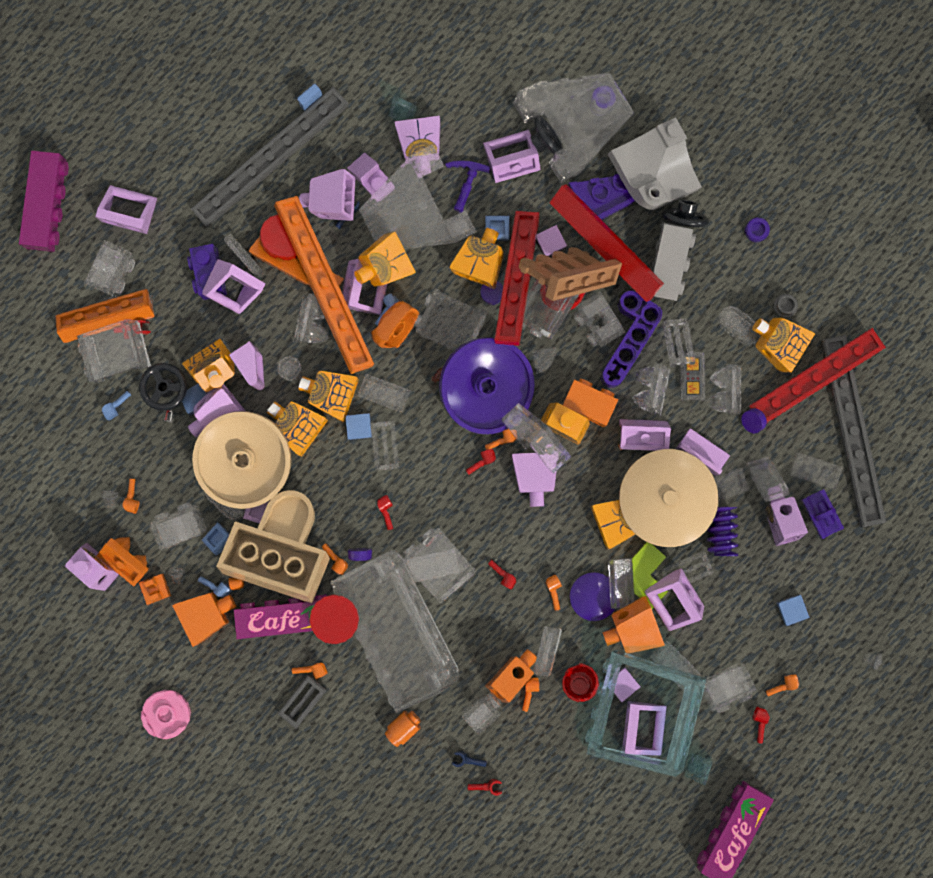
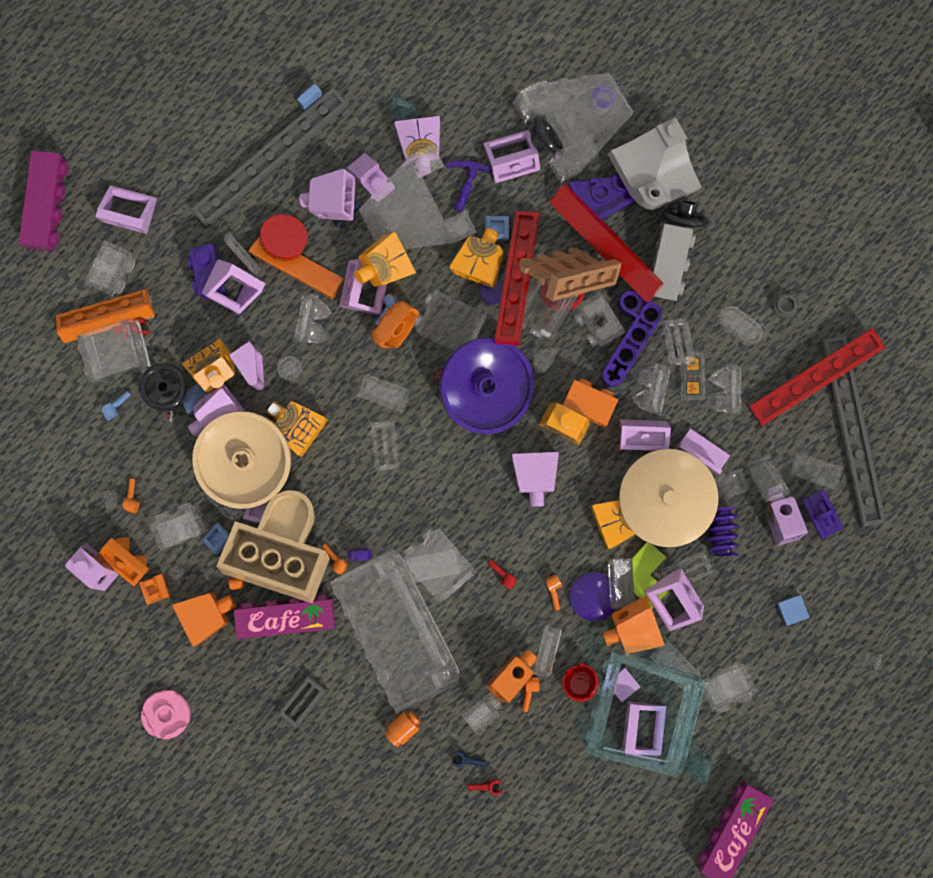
(221, 590): medium blue hand -> none
(318, 670): orange hand -> none
(324, 284): orange tile -> none
(330, 392): torso -> none
(334, 619): red tile -> none
(358, 426): medium blue tile -> none
(383, 504): red hand -> none
(488, 457): red hand -> none
(508, 437): orange hand -> none
(536, 434): clear panel -> none
(551, 241): lavender tile -> none
(754, 420): dark purple tile -> none
(757, 229): dark purple tile -> none
(762, 717): red hand -> none
(782, 342): light orange torso -> none
(791, 683): orange hand -> none

